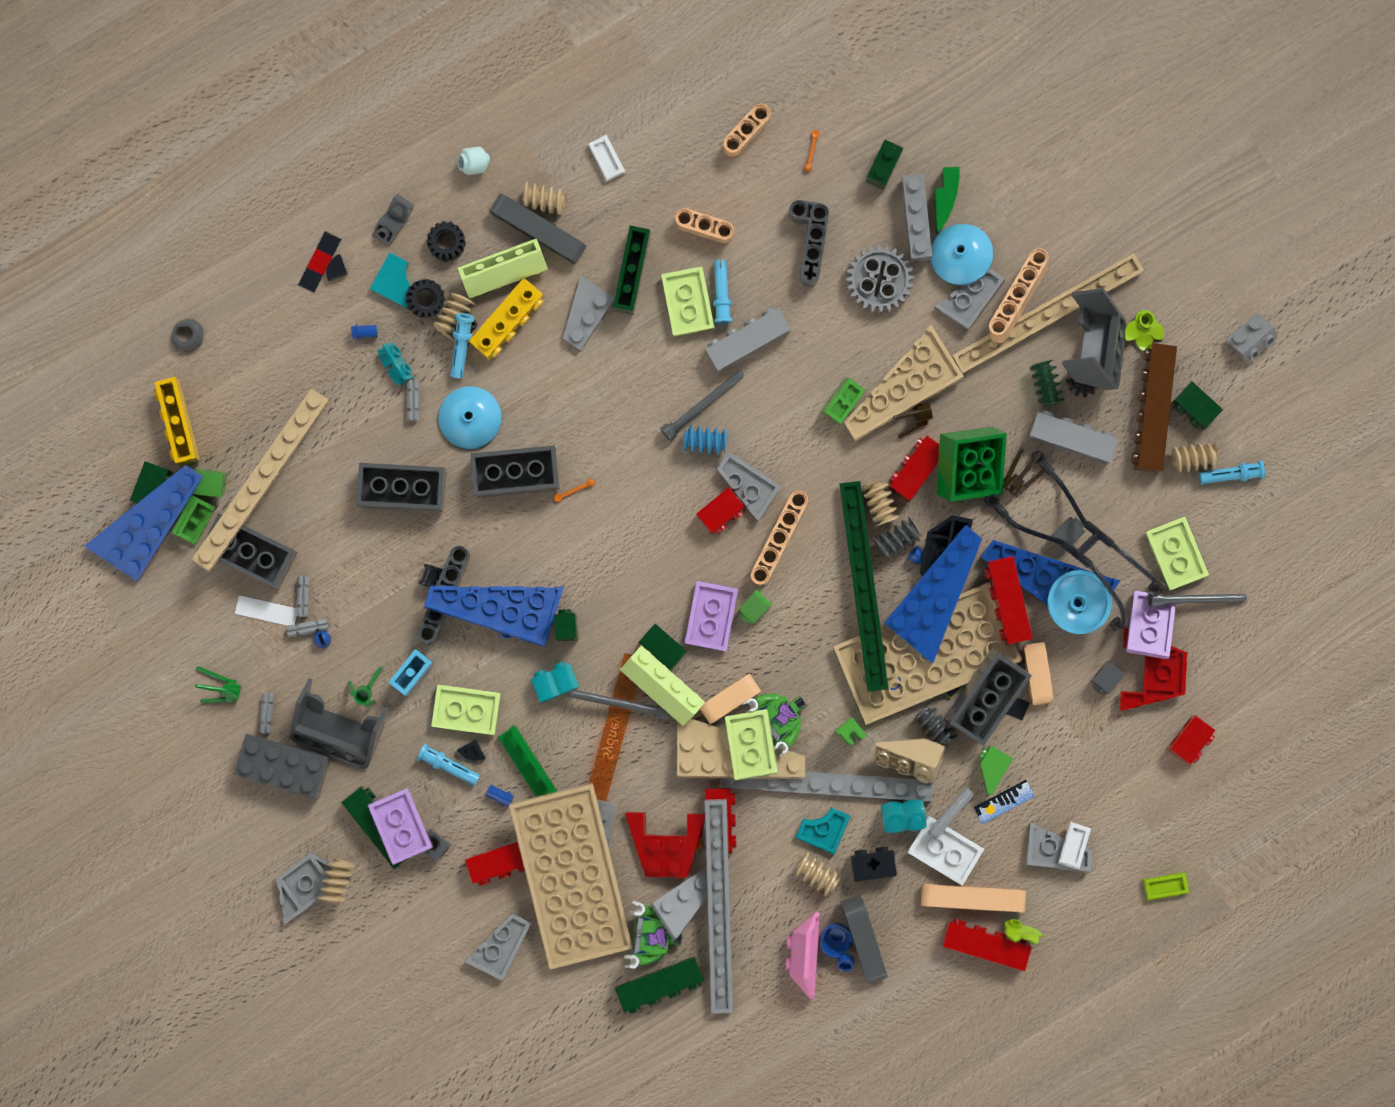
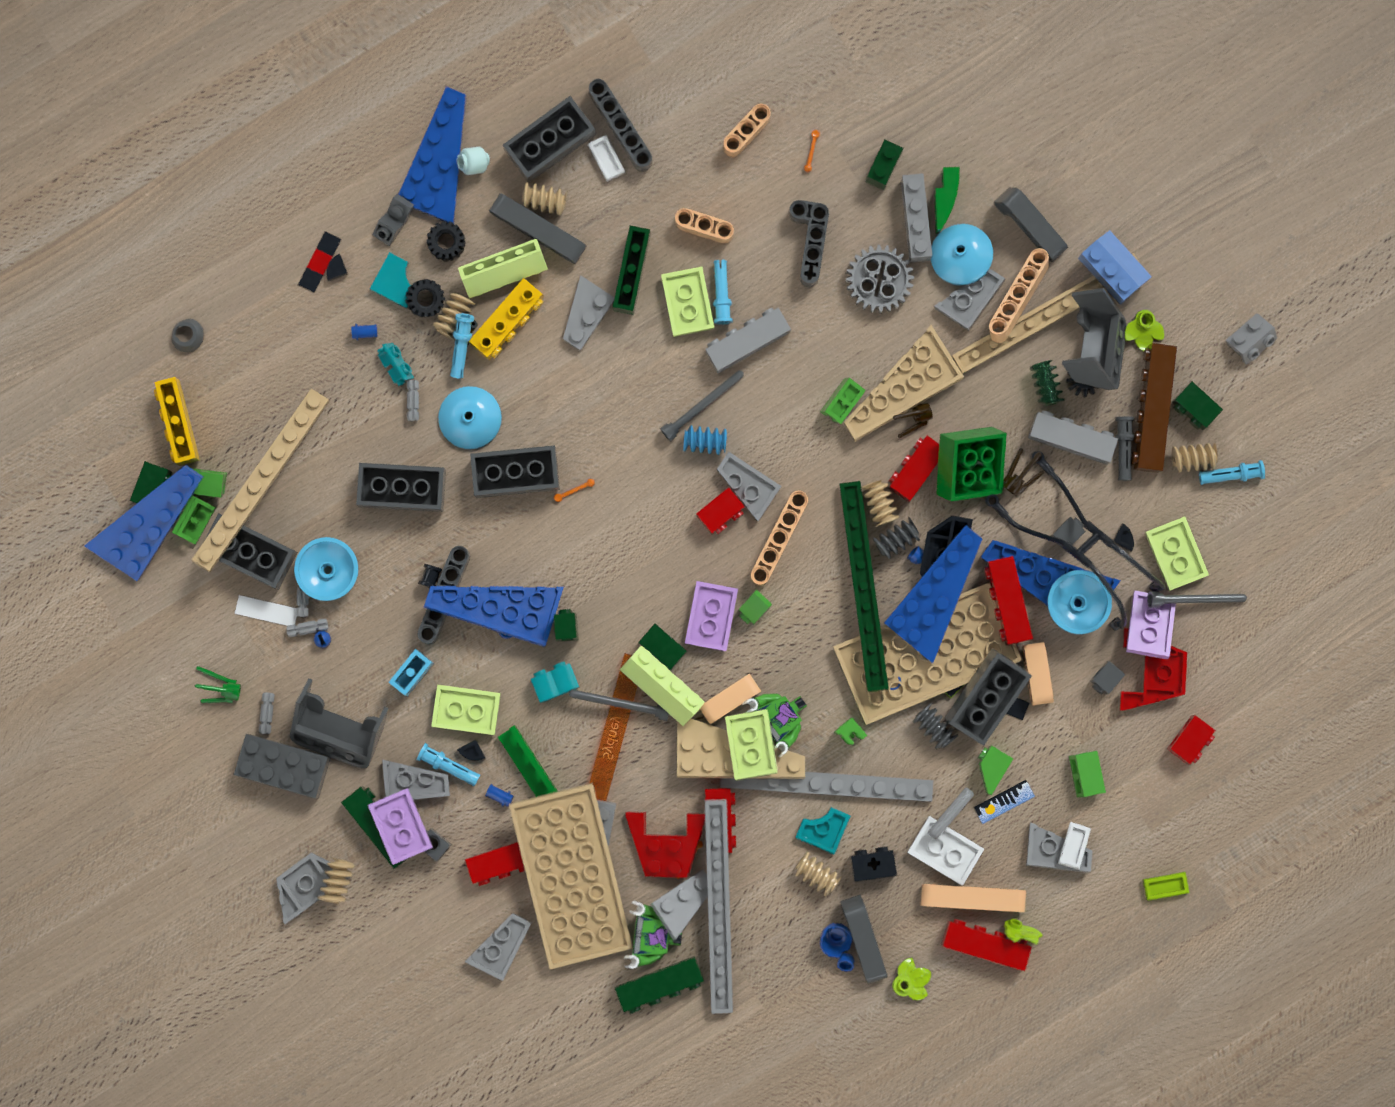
(315, 558): none -> medium azure dish
(364, 693): green plant -> none
(419, 781): none -> light grey wing
(434, 171): none -> blue wing
(549, 139): none -> dark grey brick
(615, 116): none -> dark grey beam
(804, 954): bright pink wedge -> none
(903, 816): teal brick -> none
(911, 757): tan slope -> none
(914, 978): none -> lime plate
(1031, 221): none -> dark grey beam
(1087, 774): none -> bright green hinge
(1114, 267): none -> medium blue slope
(1124, 436): none -> dark grey pin
(1124, 538): none -> black tile

